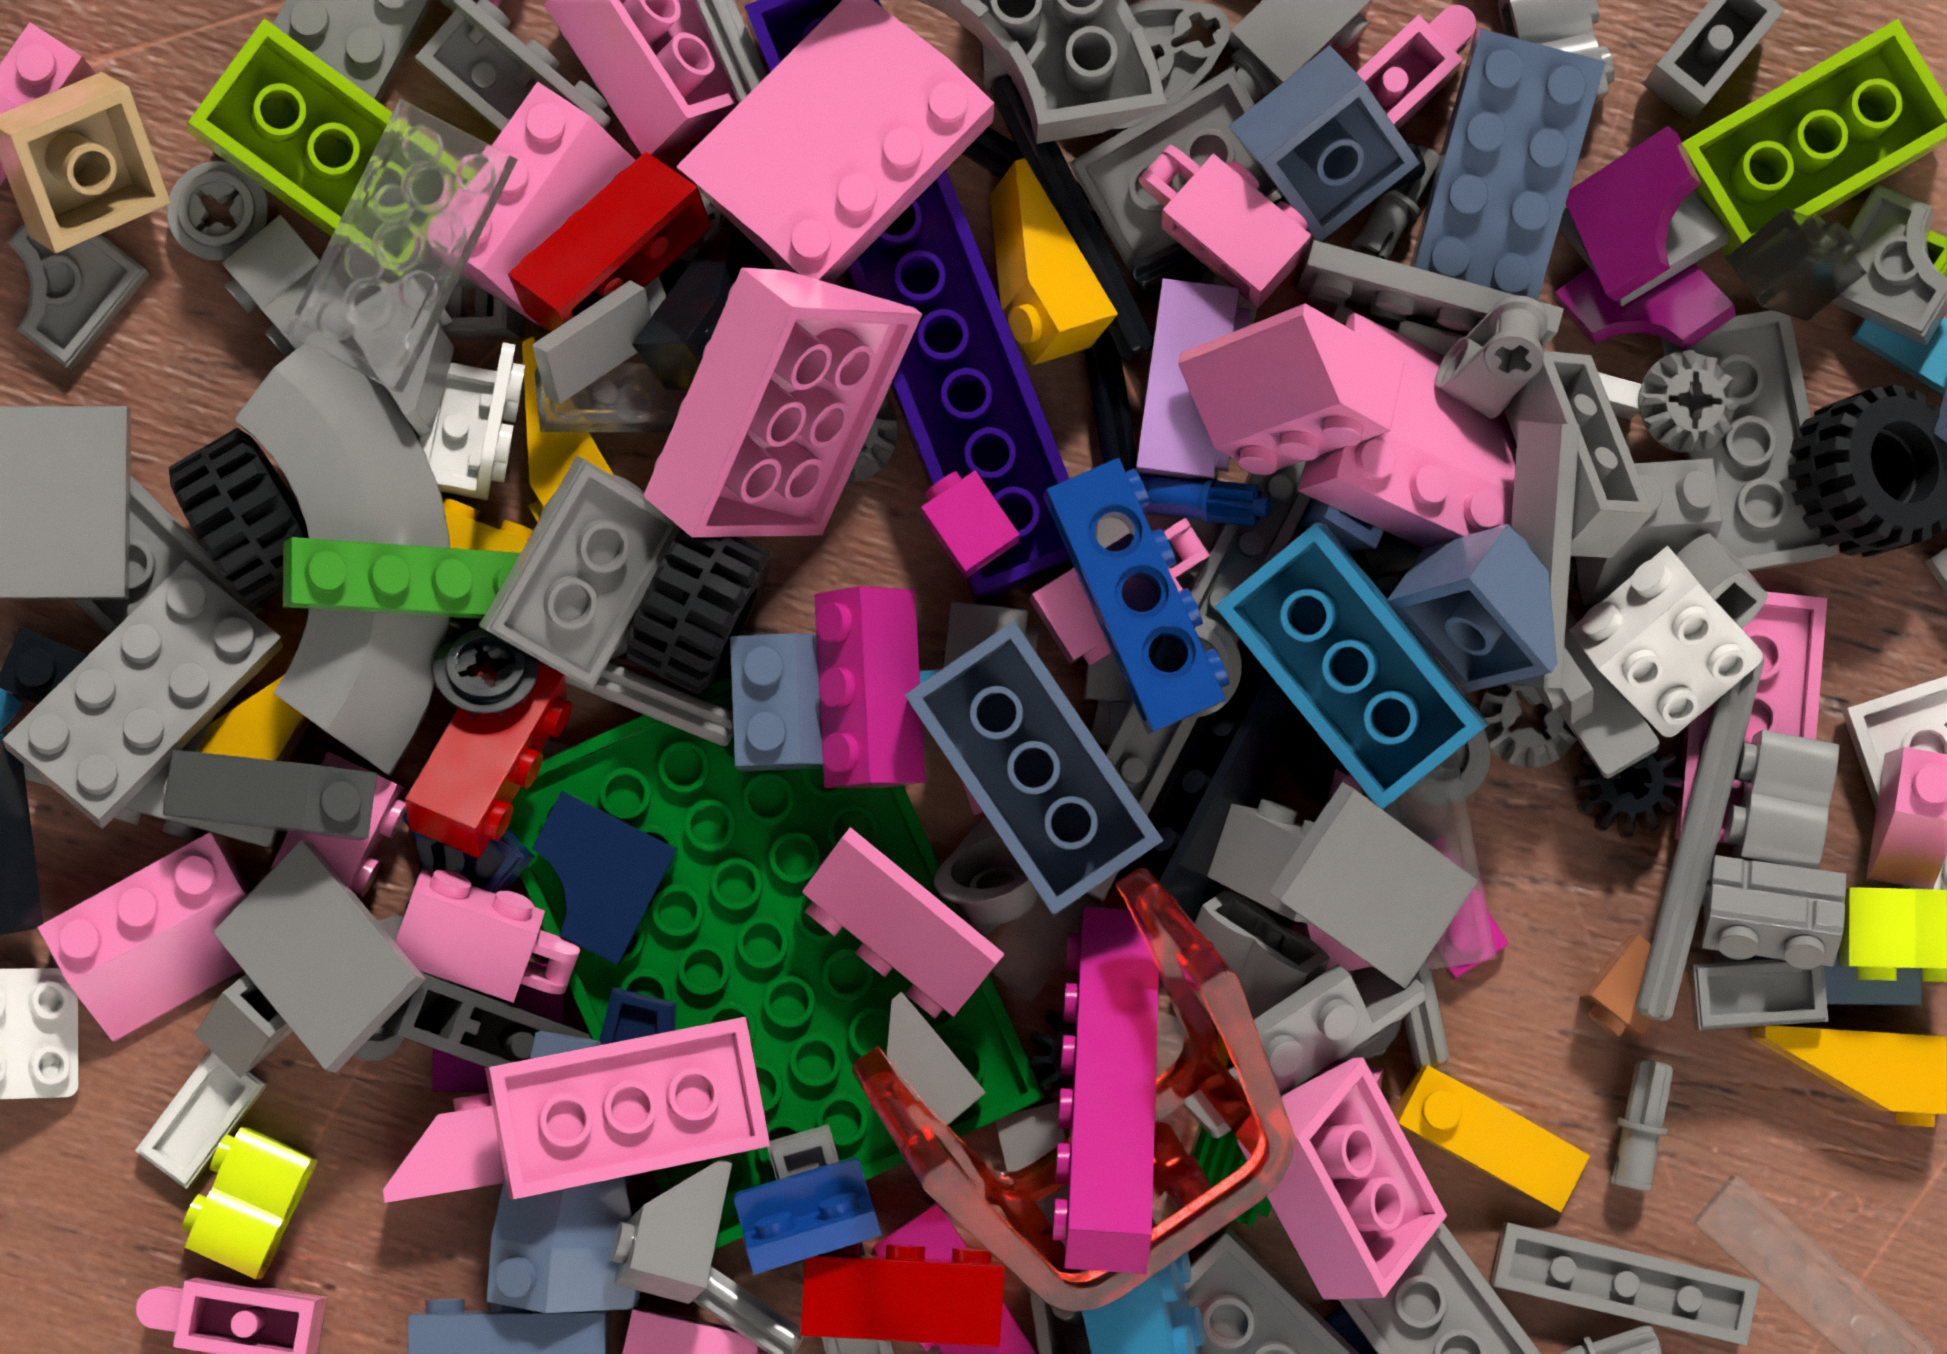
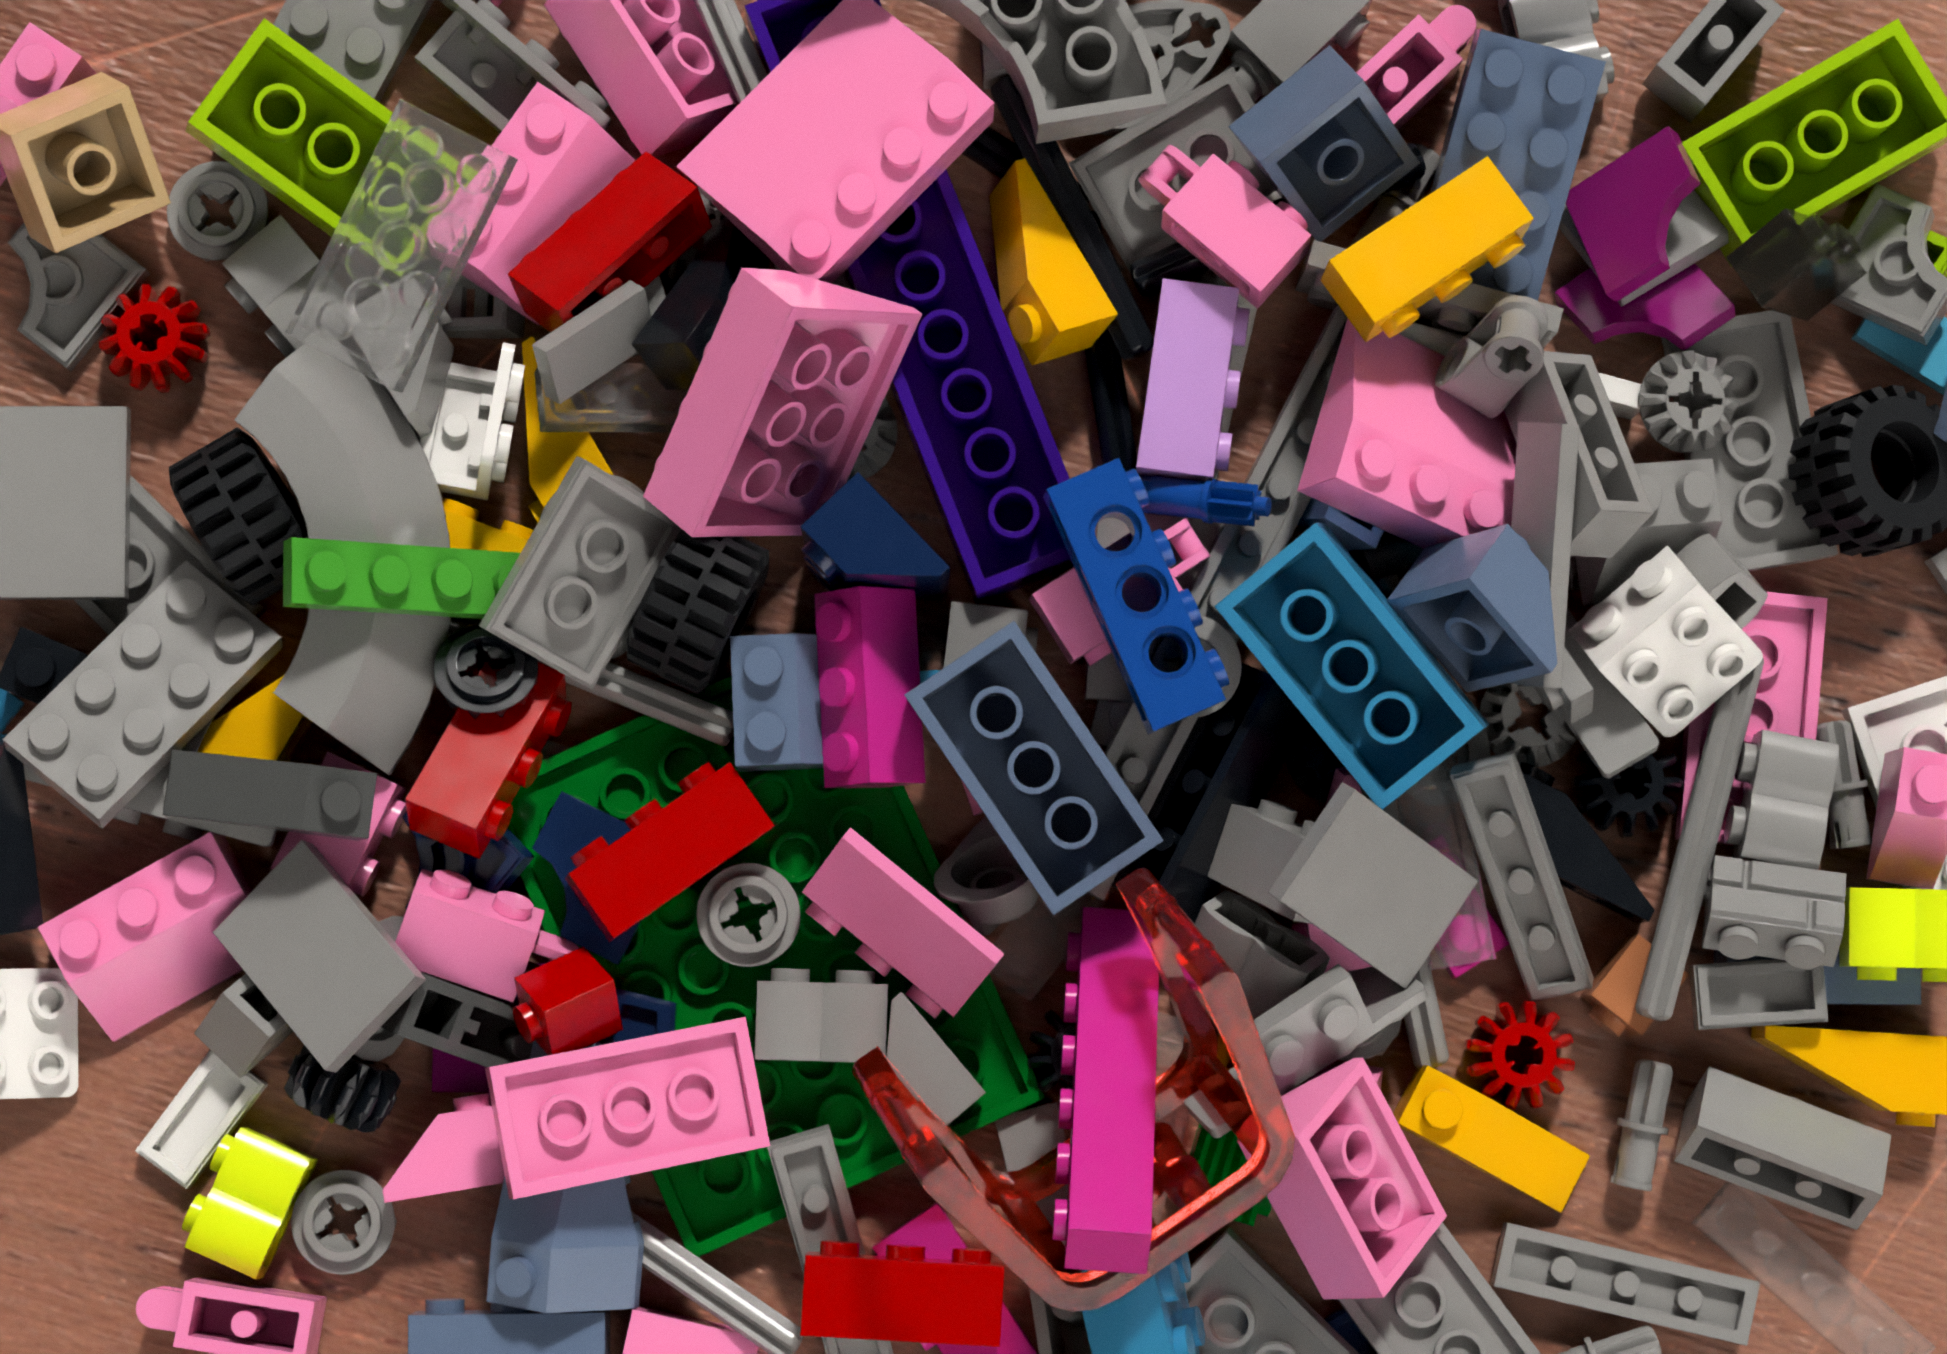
(171, 351): none -> red gear
(314, 1212): none -> light grey gear
(352, 1097): none -> black gear
(567, 1003): none -> red brick
(667, 849): none -> red brick
(673, 1237): light grey slope -> none
(719, 903): none -> light grey gear
(806, 1215): blue bracket -> none
(818, 1018): none -> light grey brick
(868, 544): none -> dark blue slope
(968, 522): dark pink brick -> none
(1291, 389): bright pink slope -> none
(1428, 251): none -> yellow brick
(1522, 876): none -> light grey tile
(1528, 1075): none -> red gear
(1580, 854): none -> black slope
(1783, 1148): none -> light grey brick
(1846, 810): none -> light grey axle

